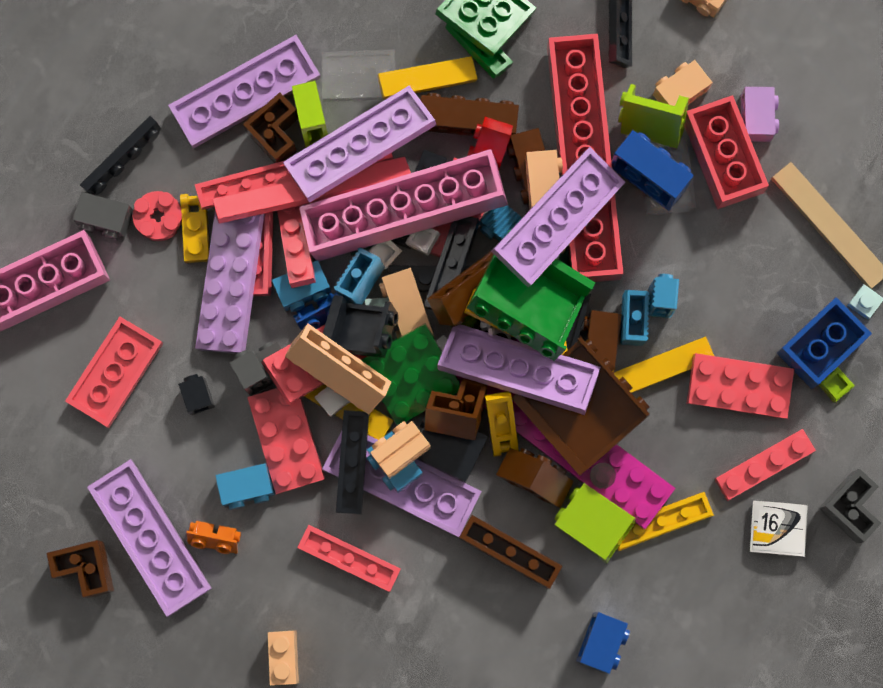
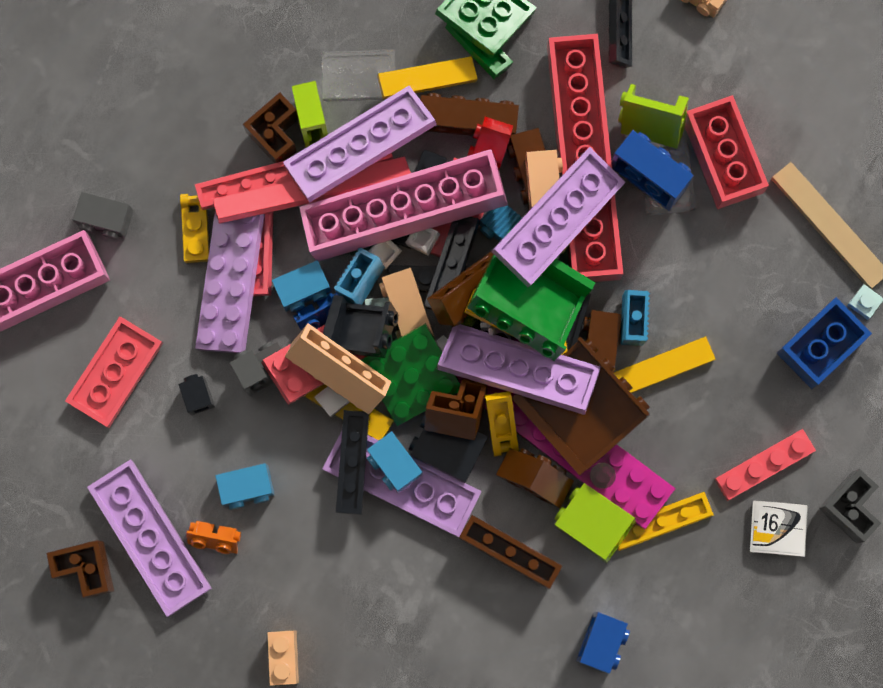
(126, 151): black plate -> none
(145, 208): coral plate -> none
(243, 91): lavender plate -> none
(286, 441): coral plate -> none
(296, 248): coral plate -> none
(349, 558): coral plate -> none
(399, 449): light nougat brick -> none
(663, 296): dark azure brick -> none
(687, 82): light nougat brick -> none
(740, 386): coral plate -> none
(758, 112): lavender brick -> none
(836, 384): lime tile -> none

